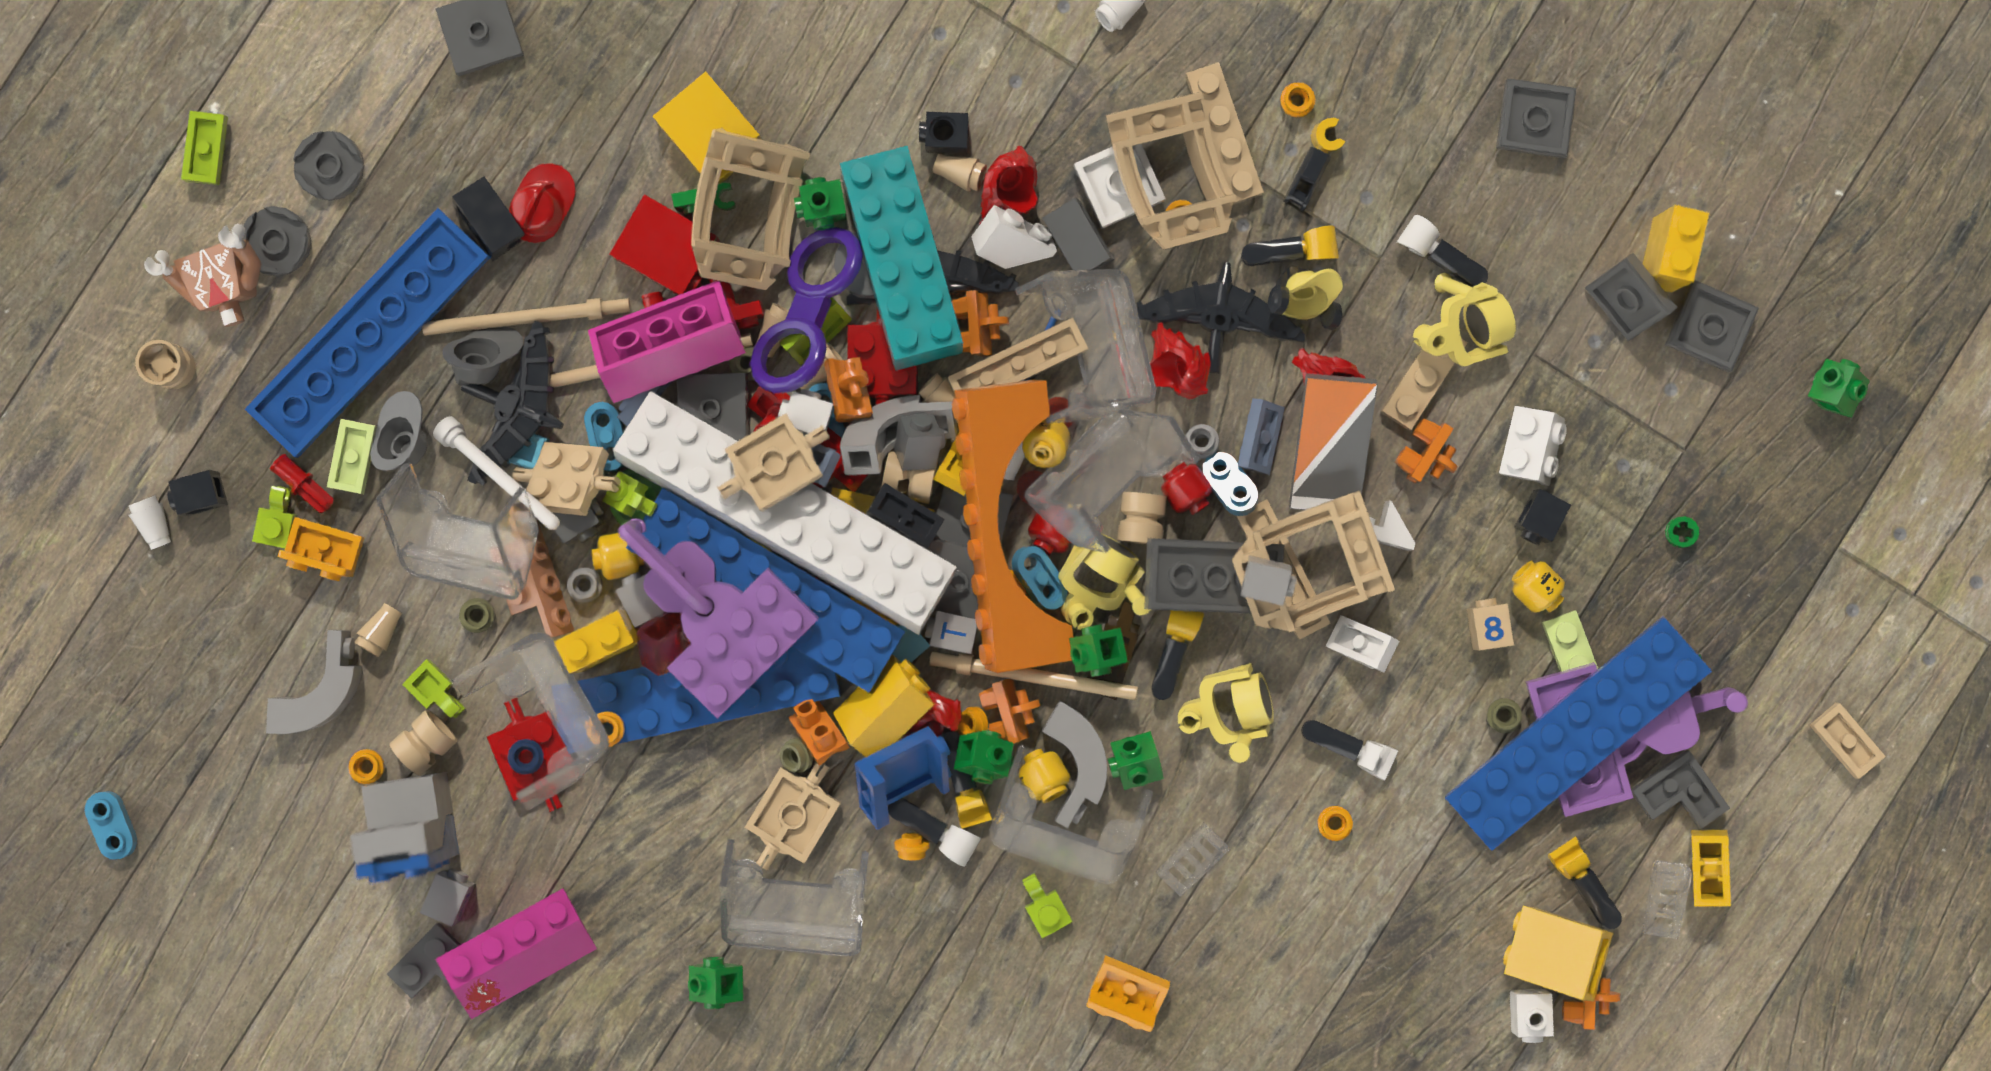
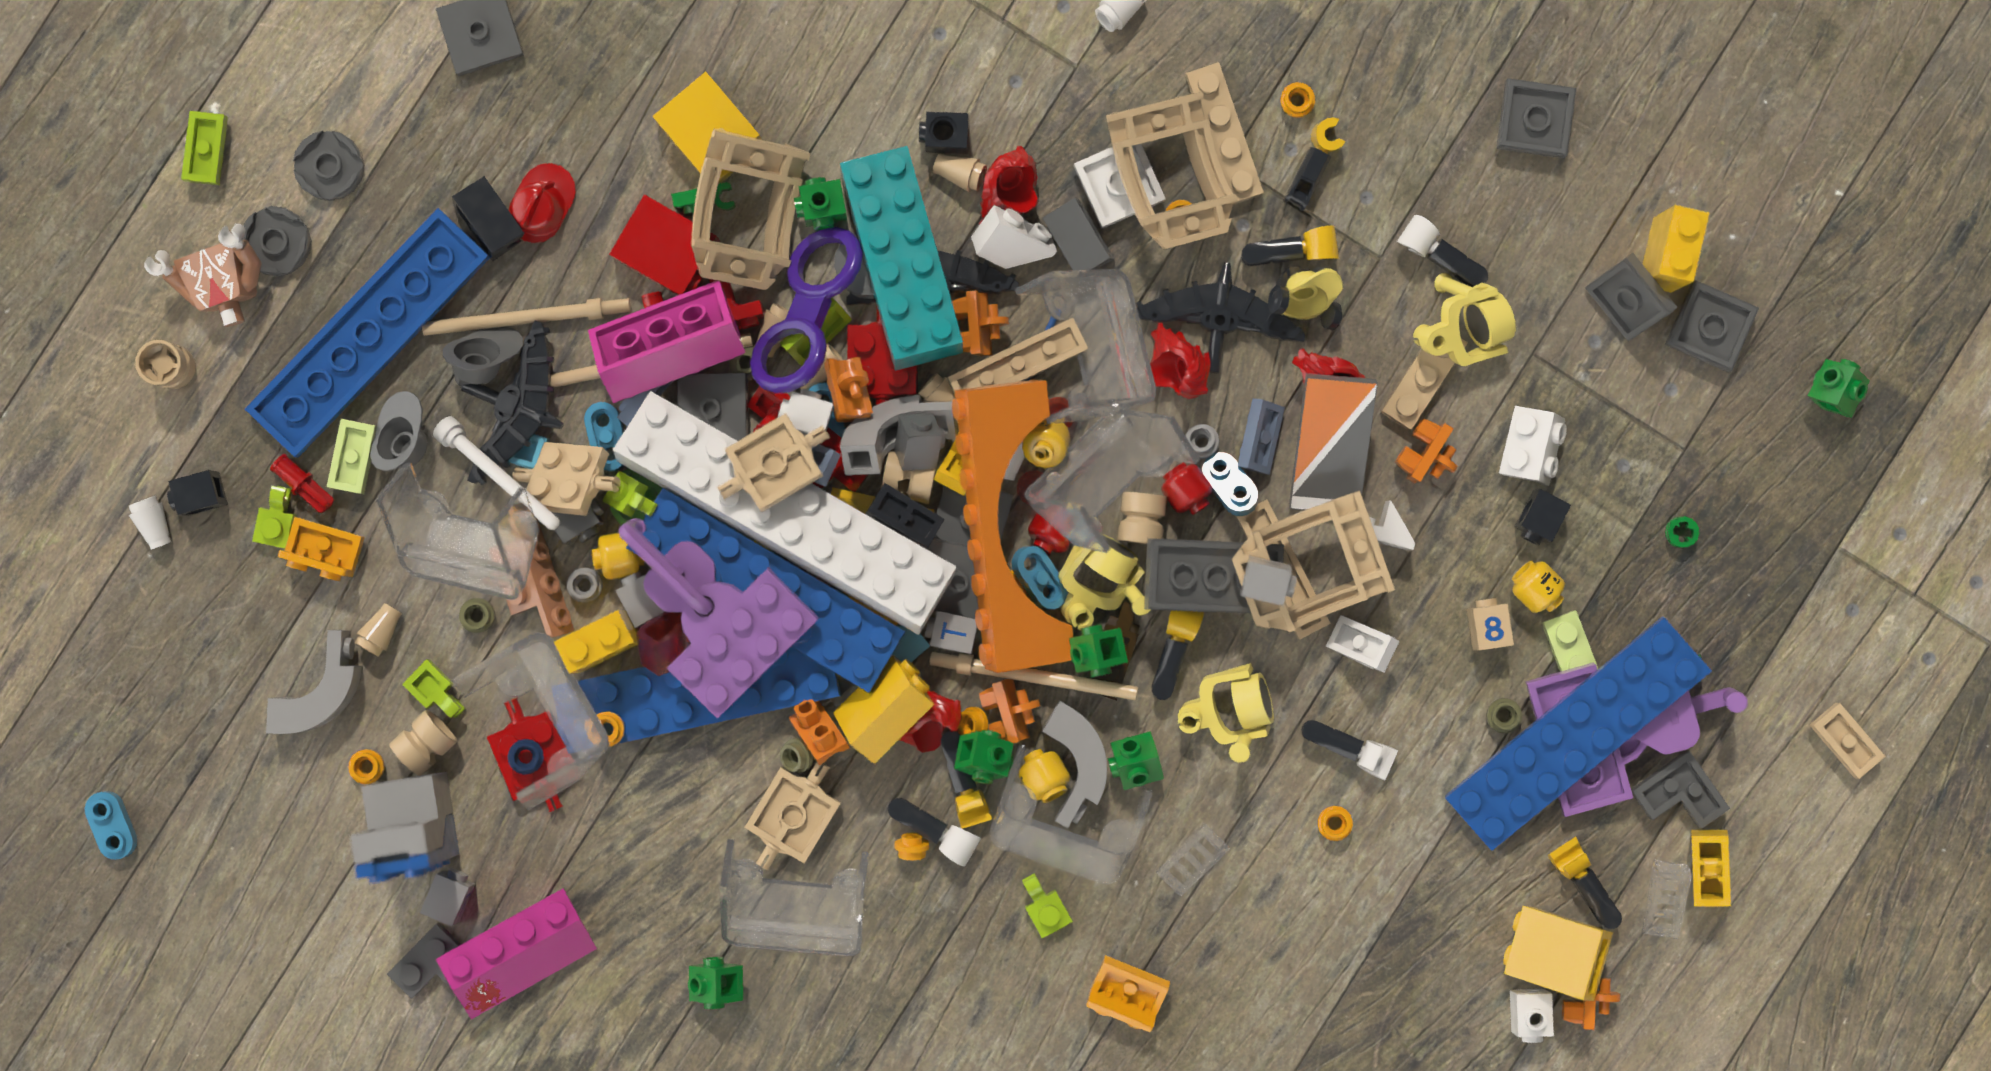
(901, 771): blue panel -> none

